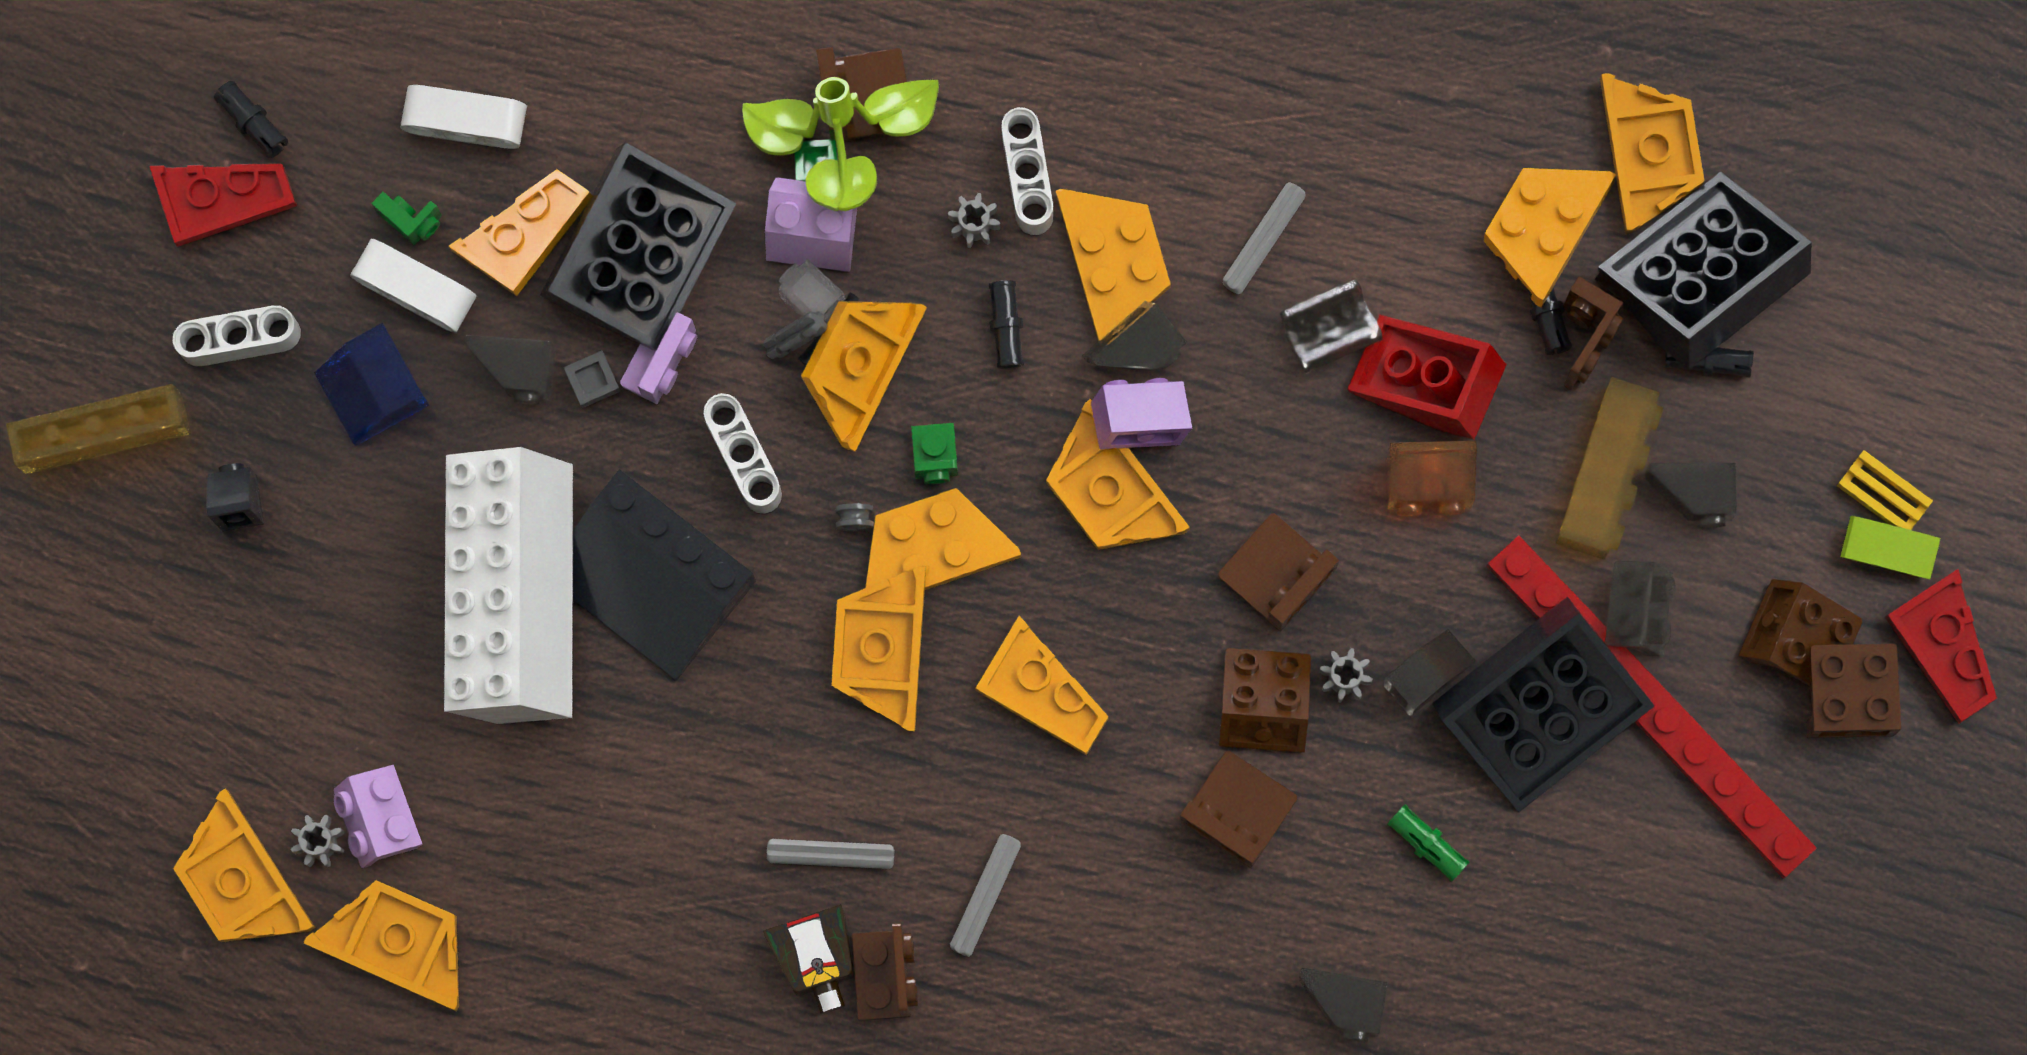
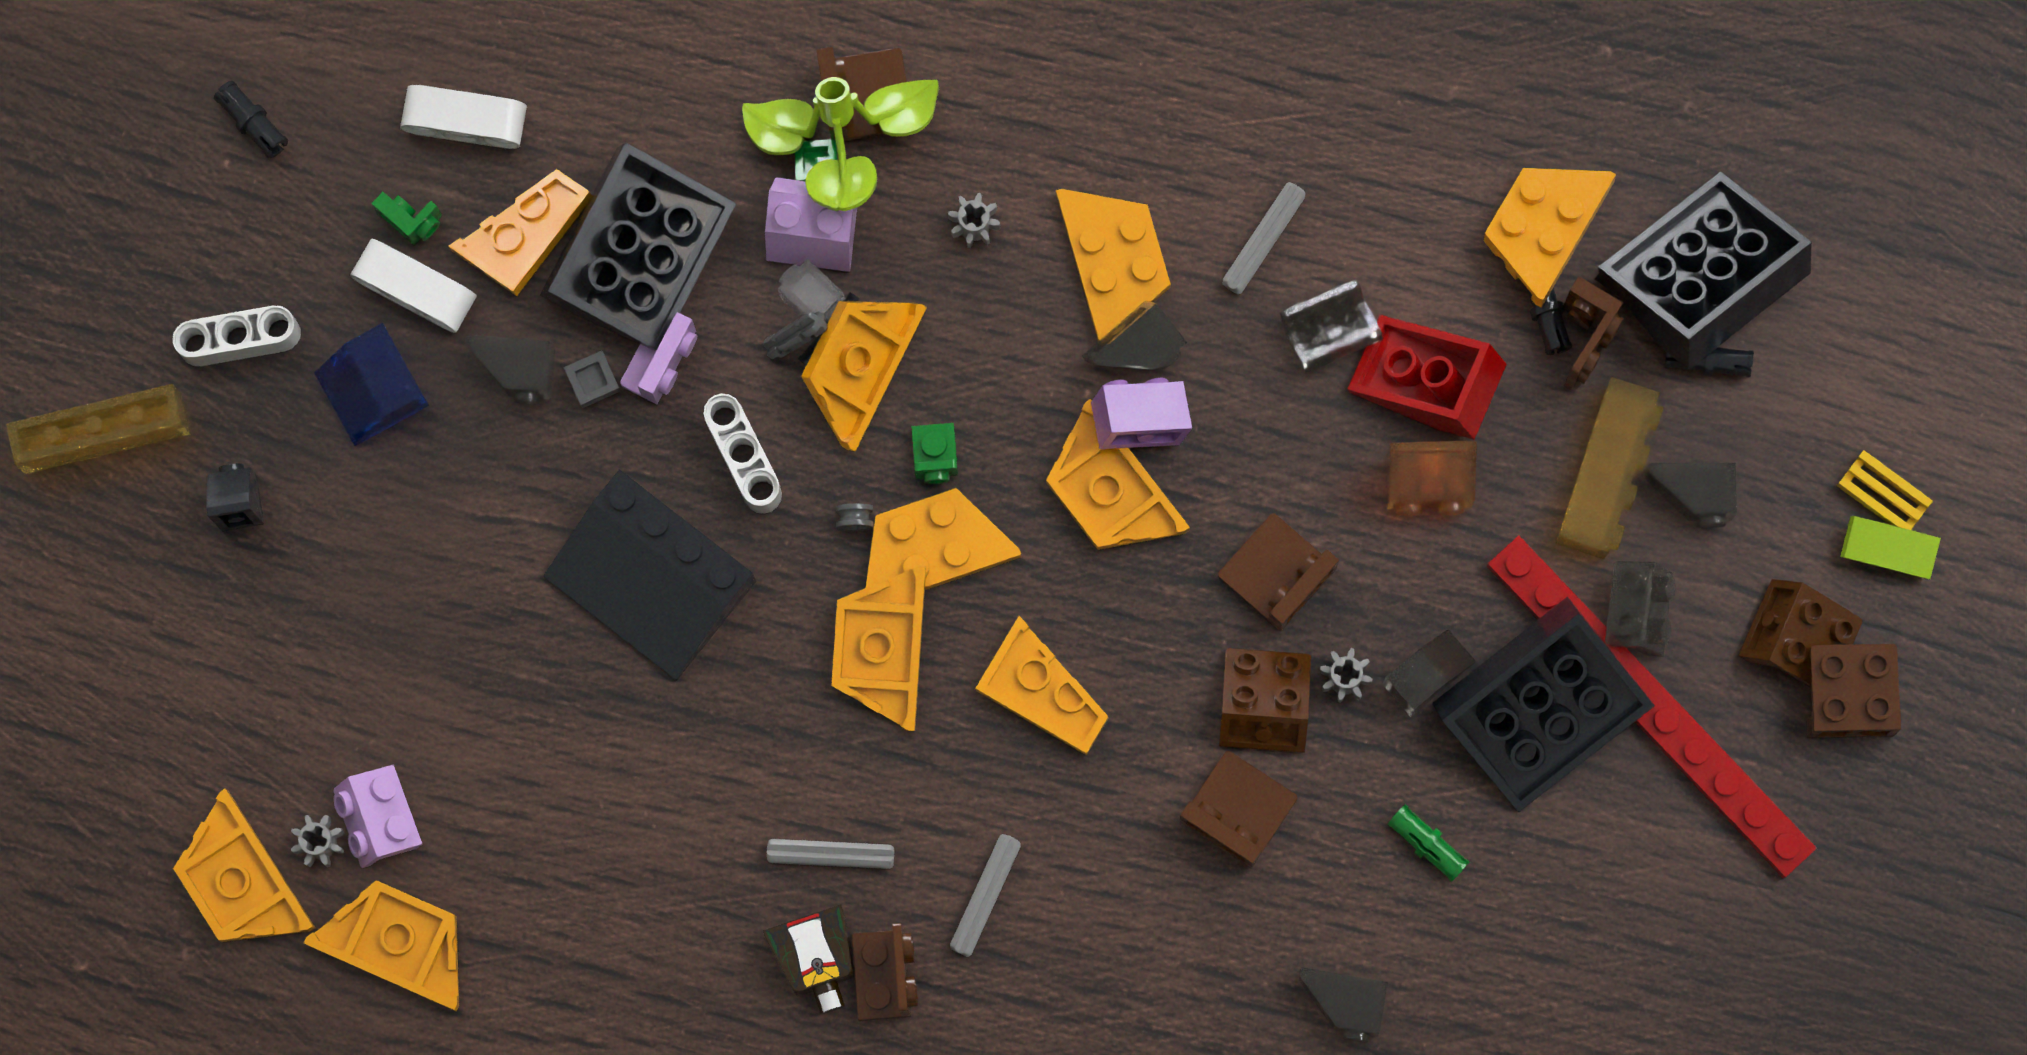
(216, 199): red wing -> none
(508, 586): white brick -> none
(1006, 324): black pin -> none
(1029, 151): white beam -> none
(1651, 149): light orange wing -> none
(1945, 646): red wing -> none

